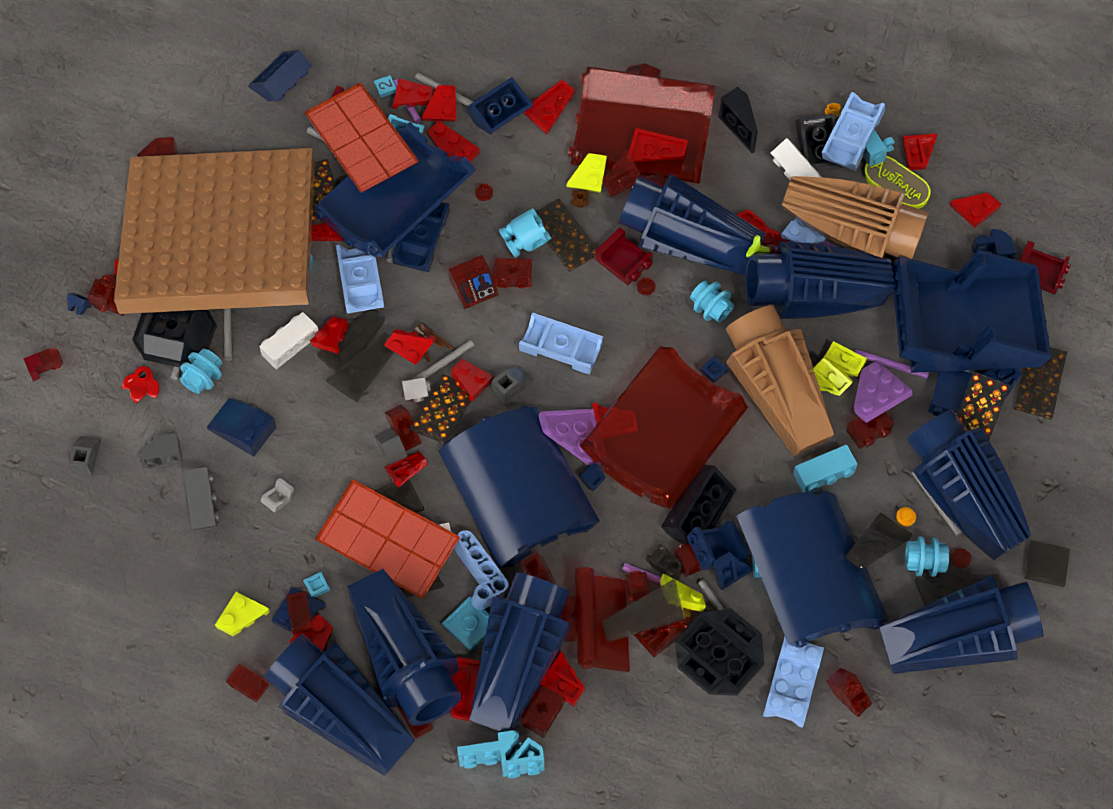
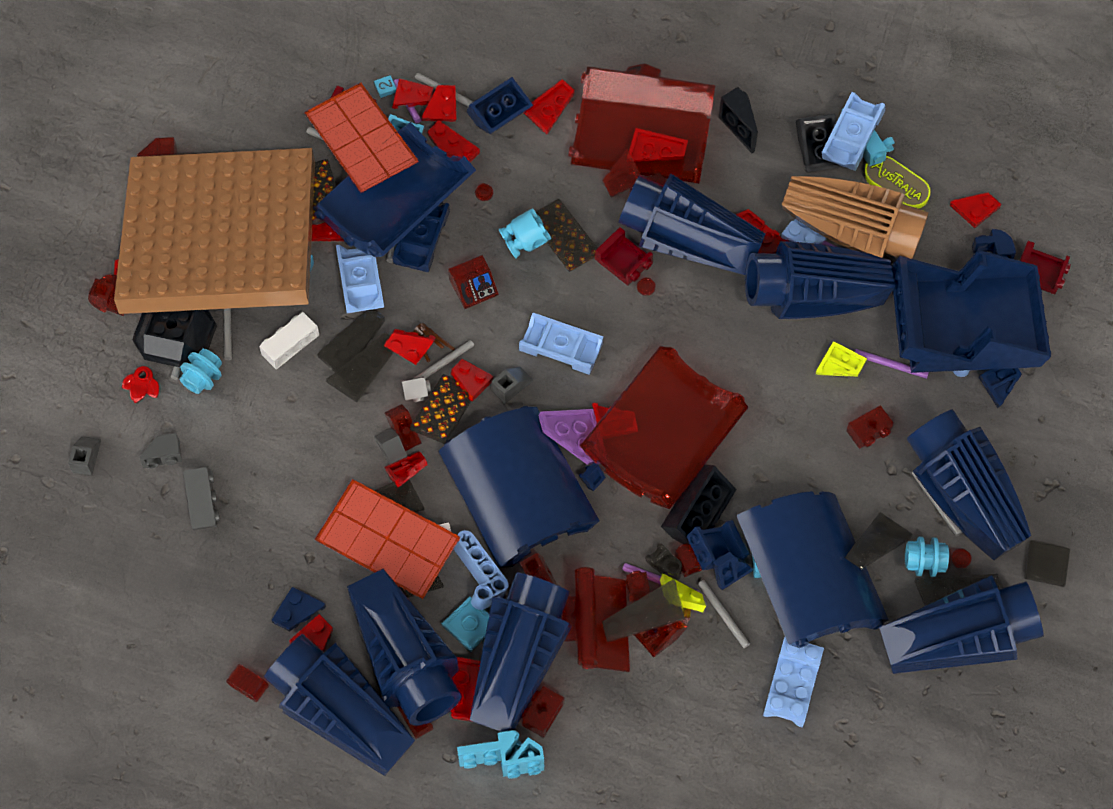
(43, 362): leg -> none
(78, 300): dark blue tile -> none
(240, 613): neon yellow wing -> none
(243, 426): dark blue slope -> none
(278, 496): light grey bracket -> none
(280, 75): dark blue slope -> none
(299, 612): clear red tile -> none
(316, 585): medium azure tile -> none
(330, 334): red wing -> none
(519, 267): clear red brick -> none
(563, 680): red wing -> none
(580, 202): reddish brown plate -> none
(589, 174): neon yellow wing -> none
(709, 299): medium azure piece -> none
(714, 369): dark blue tile -> none
(724, 633): black piece -> none
(757, 247): lime piece -> none
(780, 378): medium nougat piece -> none
(793, 161): white brick -> none
(825, 469): medium azure brick -> none
(830, 377): neon yellow wing -> none
(833, 108): light orange plate -> none
(849, 691): clear red slope -> none
(878, 391): medium lavender plate -> none
(906, 516): light orange plate -> none
(918, 150): red wing -> none
(949, 391): dark blue panel -> none
(982, 403): clear smoke tile -> none
(1041, 386): clear smoke tile -> none

